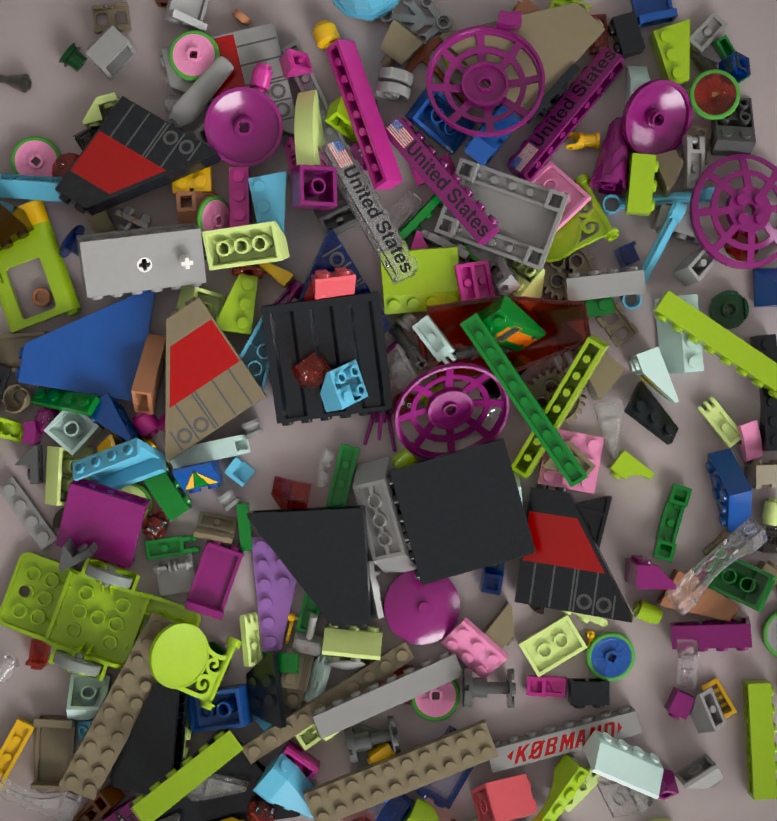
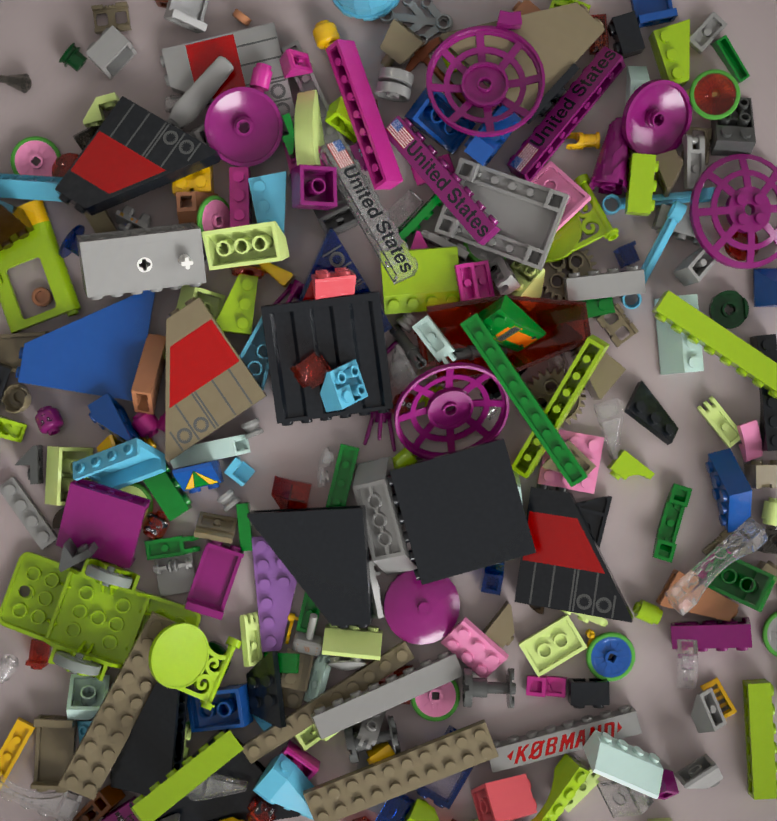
(31, 433): magenta piece -> none
(65, 400): green plate -> none
(73, 431): light aqua slope -> none
(188, 43): bright pink wheel -> none
(289, 139): none -> green slope
(370, 730): none -> light grey hinge
(646, 575): magenta slope -> none
(653, 372): light aqua slope -> none
(679, 704): magenta brick -> none
(701, 62): clear smoke cone -> none
(736, 65): clear blue panel -> none

